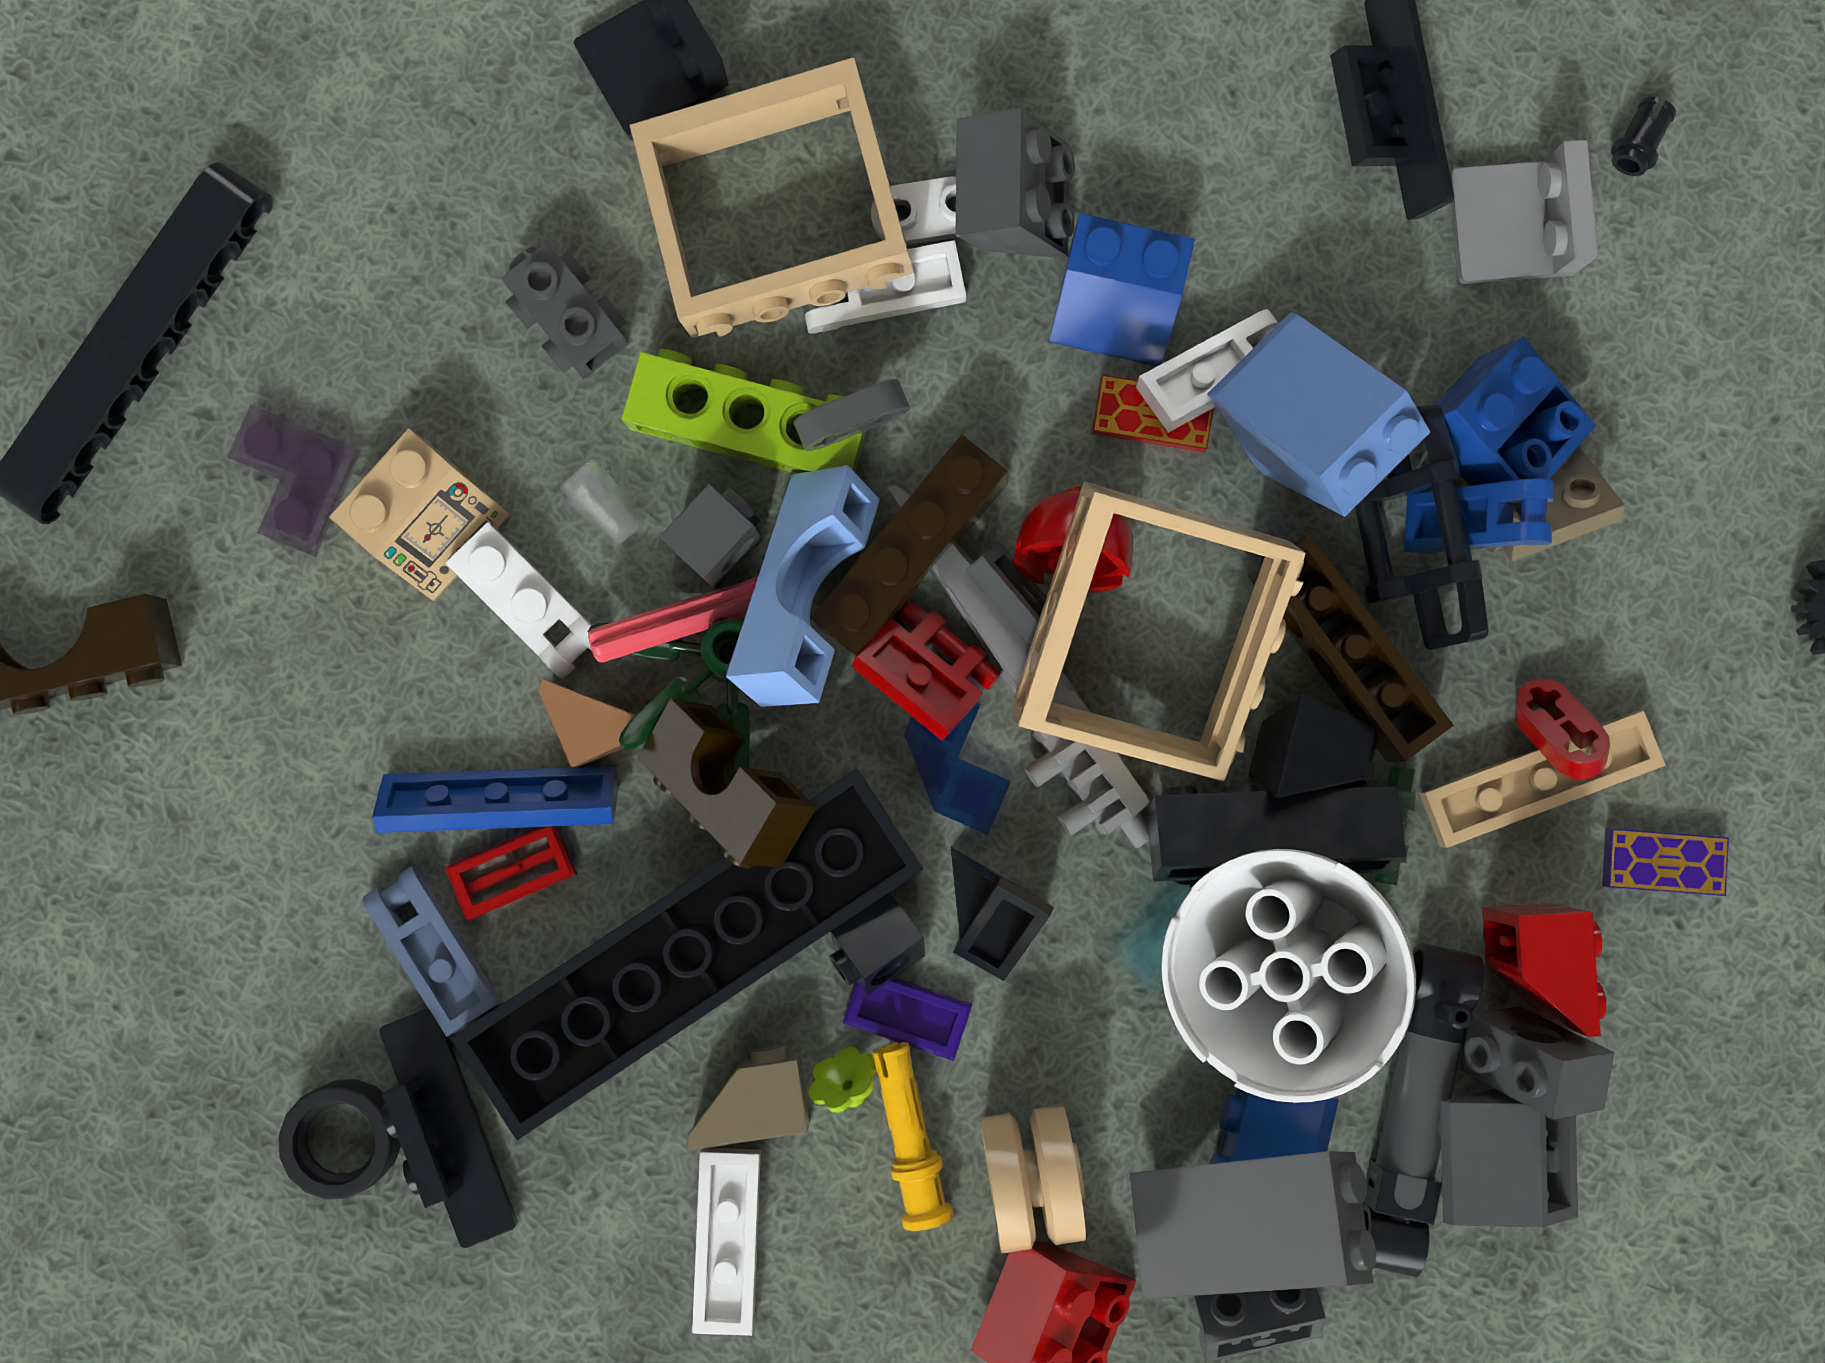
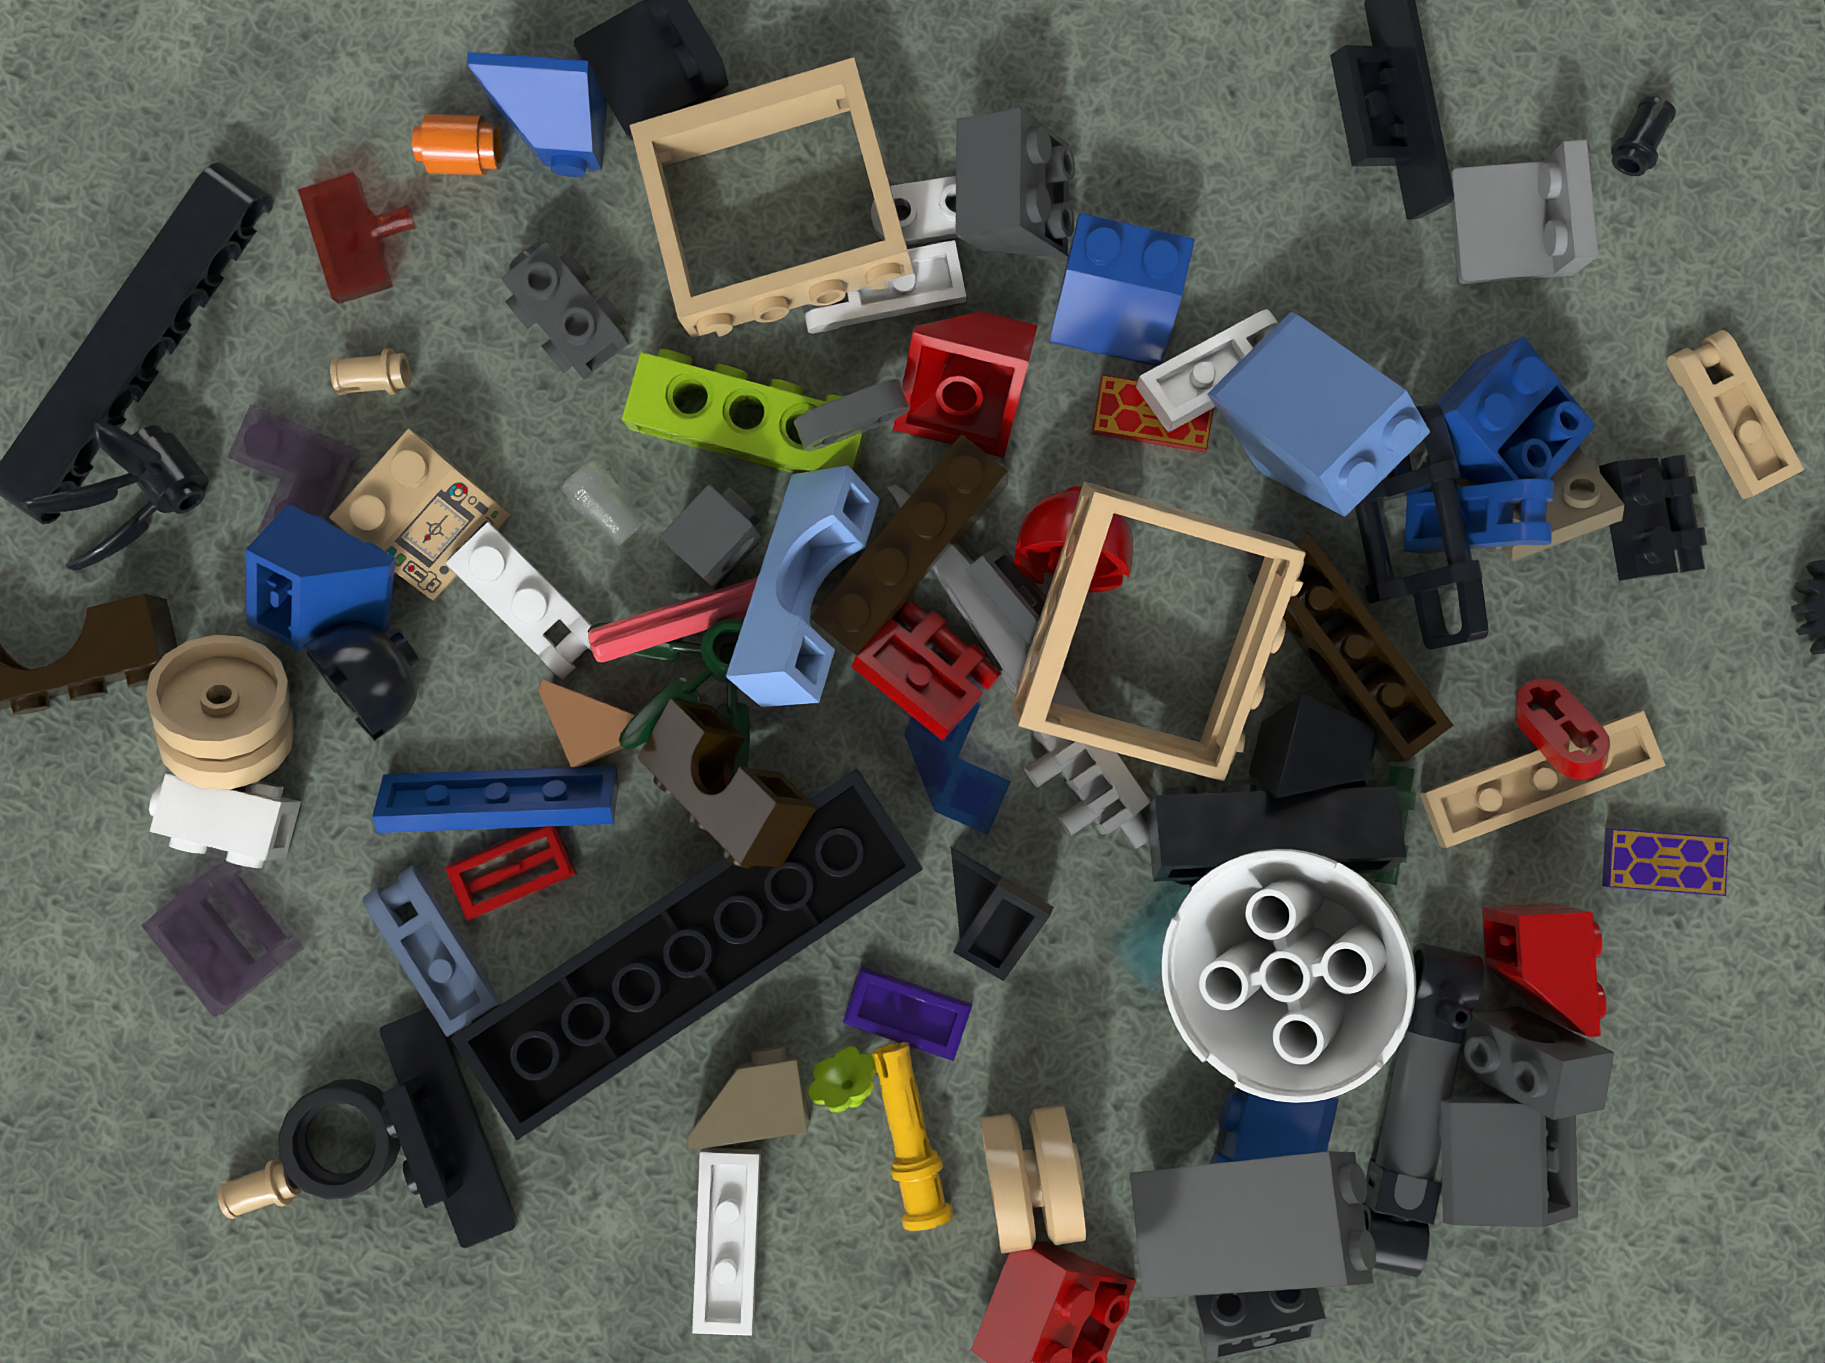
(153, 462): none -> black plant
(206, 948): none -> clear purple plate
(221, 711): none -> tan wheel
(245, 821): none -> white brick
(257, 1190): none -> tan pin
(313, 577): none -> blue slope
(351, 236): none -> clear red plate
(367, 673): none -> black cylinder
(371, 373): none -> tan pin
(457, 144): none -> orange brick
(549, 105): none -> slope
(876, 945): black brick -> none
(966, 379): none -> red slope
(1644, 537): none -> black plate
(1735, 414): none -> tan plate

